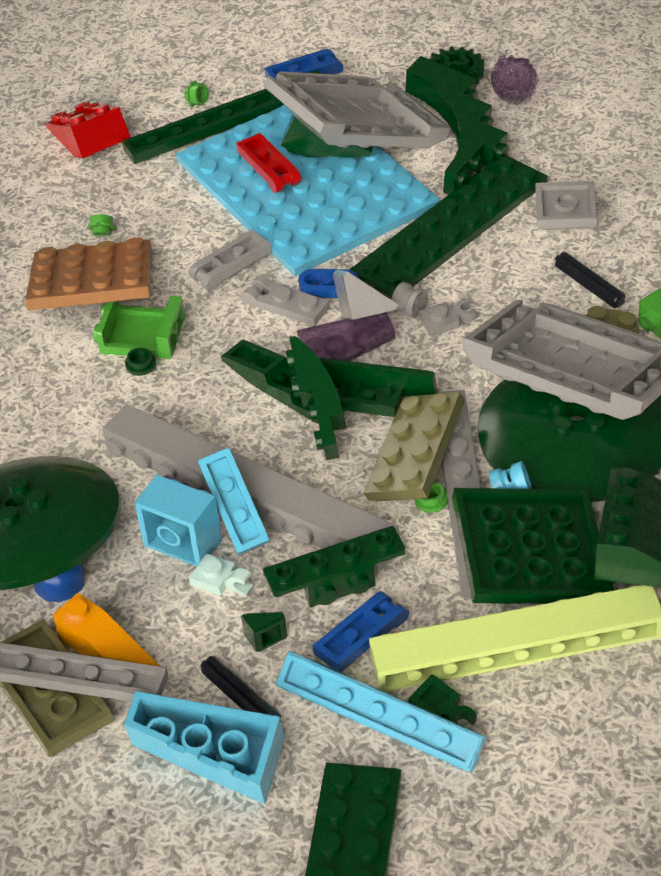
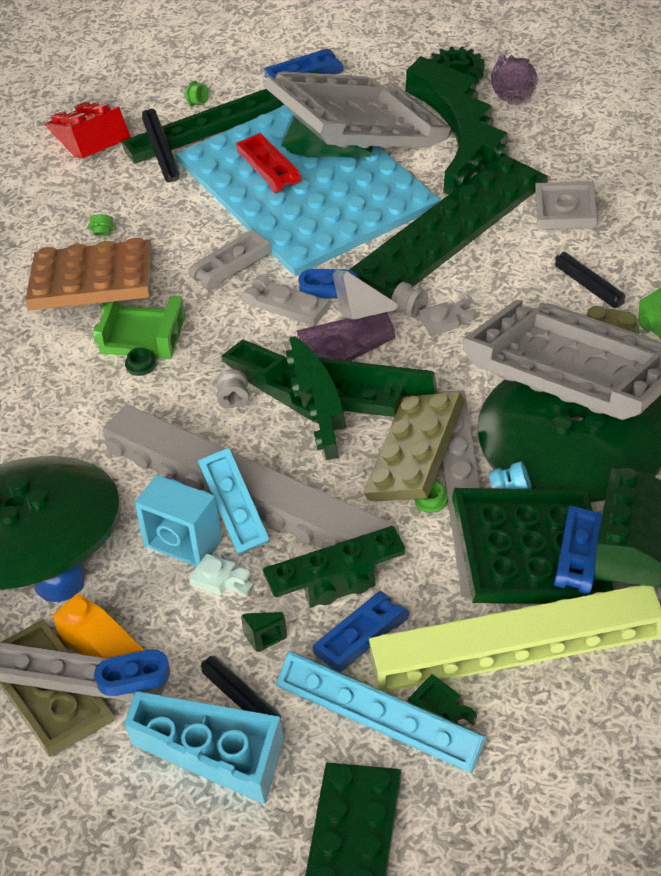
(132, 672): none -> blue plate
(160, 145): none -> black axle
(232, 389): none -> light grey wheel
(578, 549): none -> blue plate

